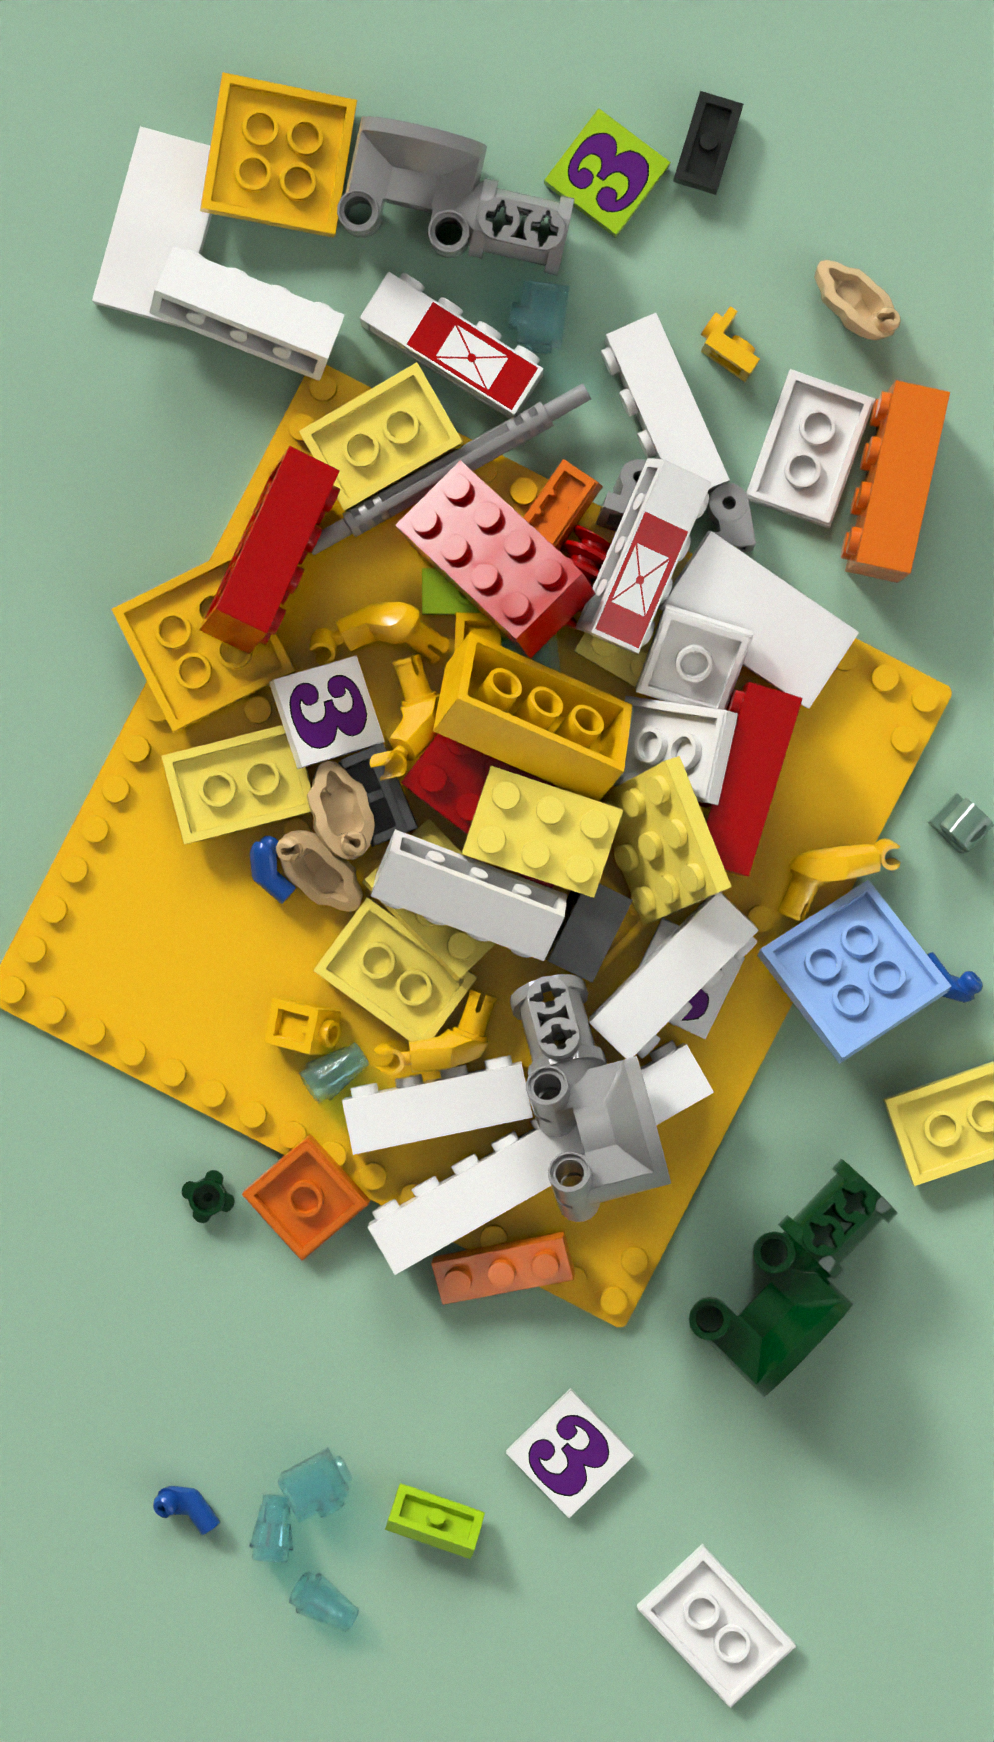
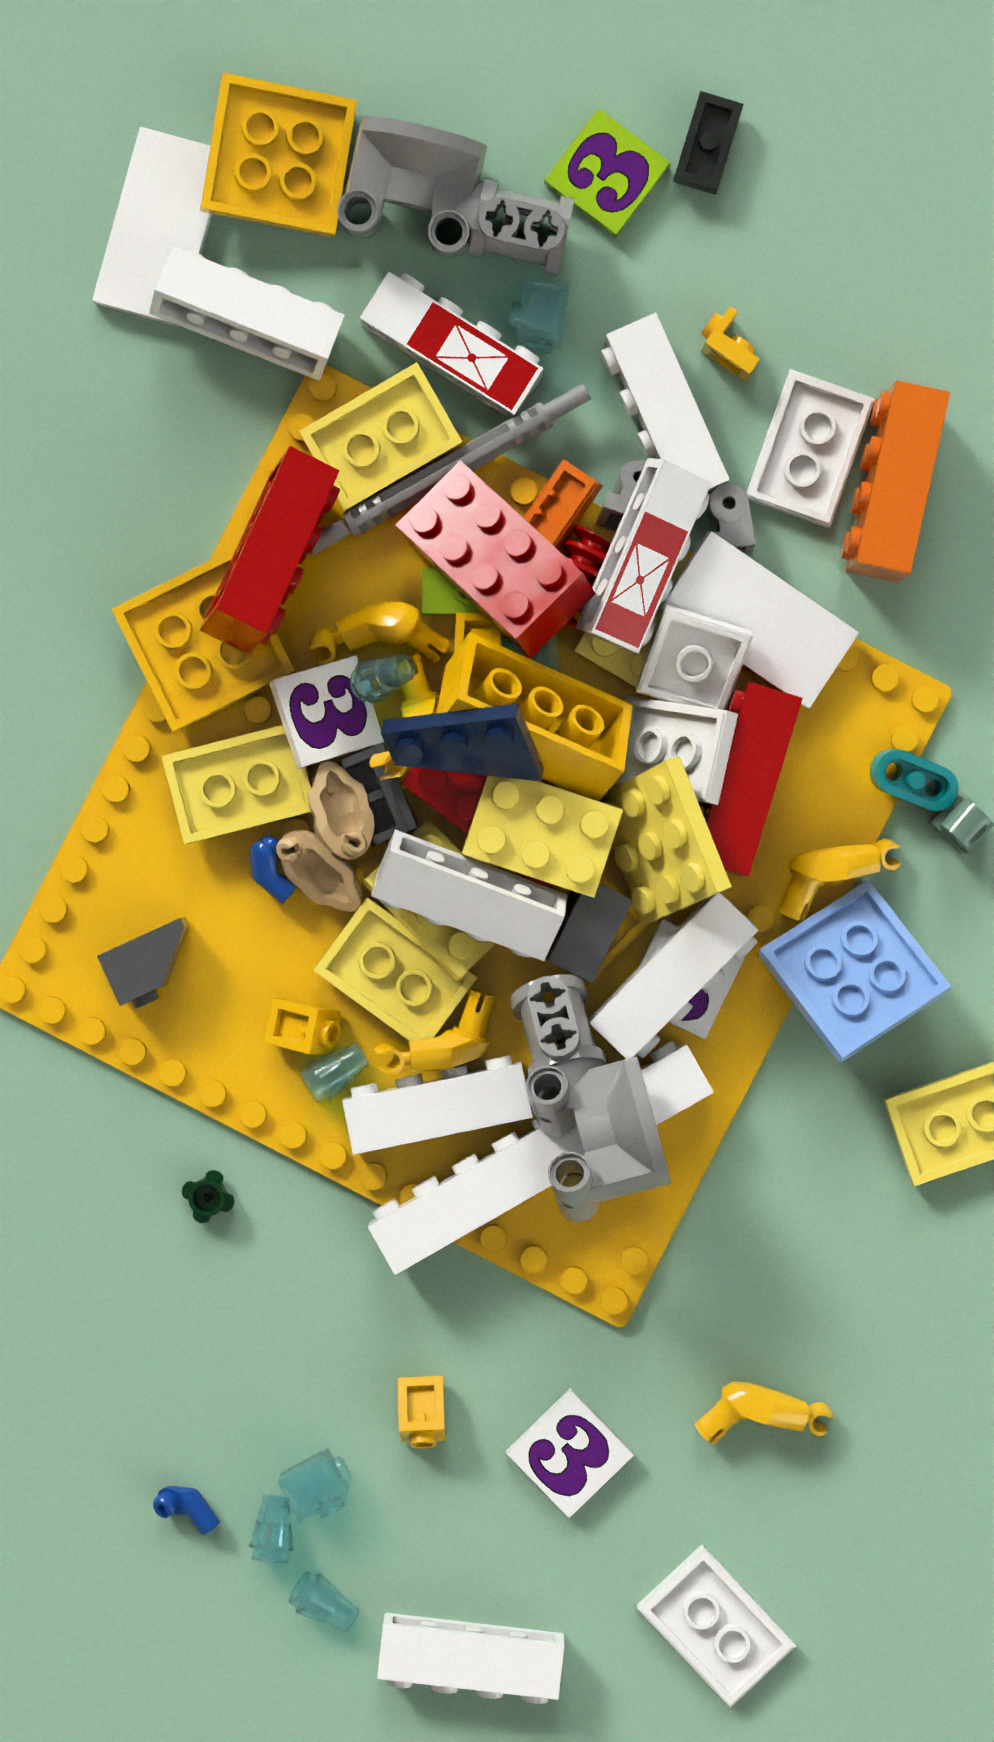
(144, 963): none -> dark grey slope
(306, 1197): orange tile -> none
(380, 677): none -> clear light blue cone
(421, 1411): none -> yellow bracket
(435, 1521): lime plate -> none
(466, 741): none -> dark blue wing
(471, 1657): none -> white brick
(503, 1268): orange plate -> none
(761, 1405): none -> yellow arm
(799, 1301): dark green piece -> none
(856, 300): tan arm -> none
(912, 778): none -> teal plate
(961, 988): blue arm -> none

